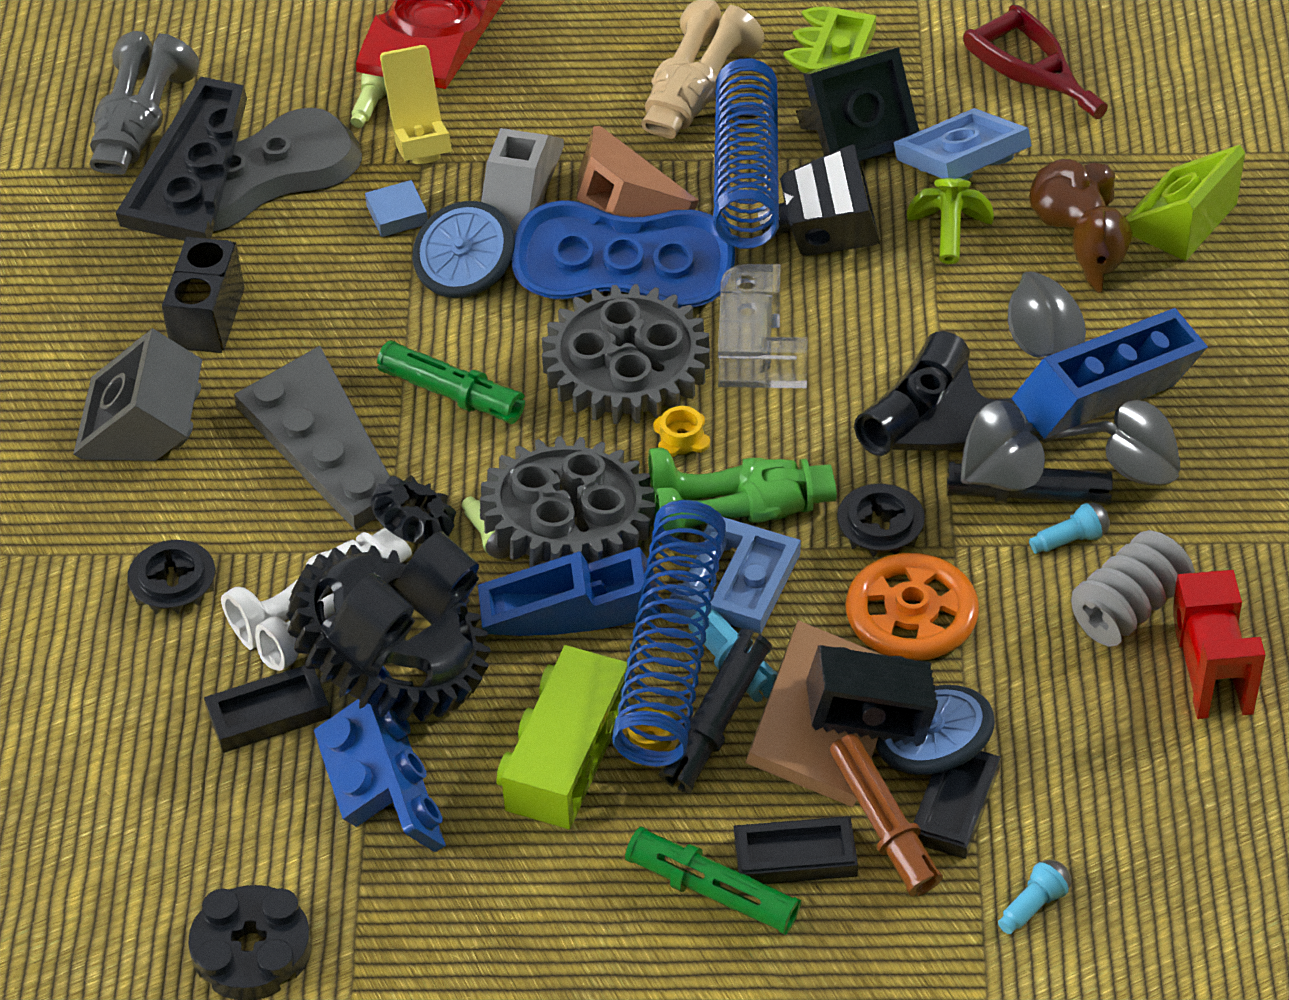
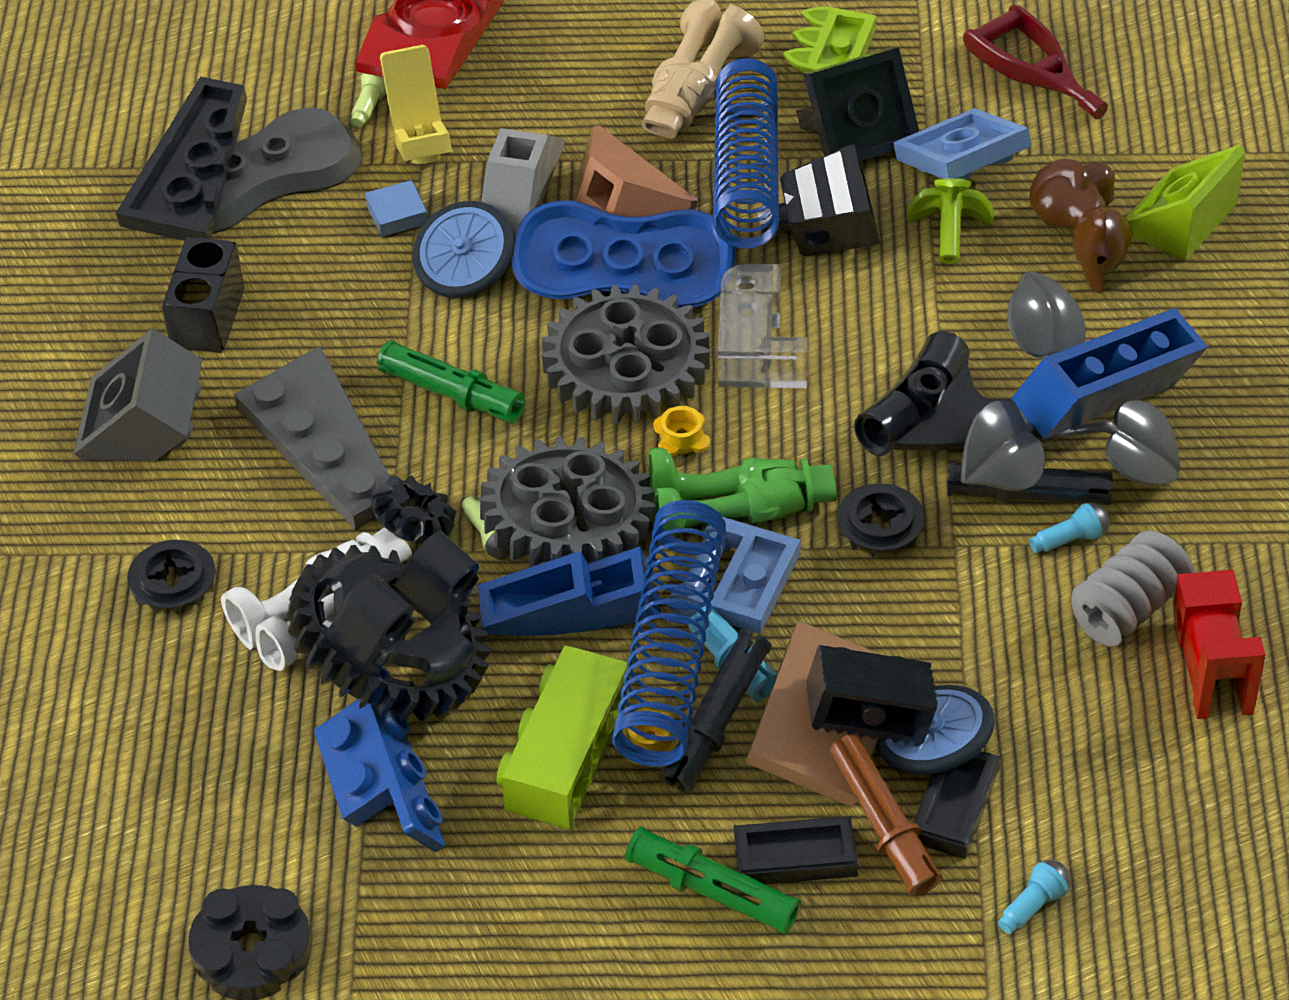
(128, 120): dark grey piece -> none
(267, 708): black tile -> none
(920, 569): orange plate -> none

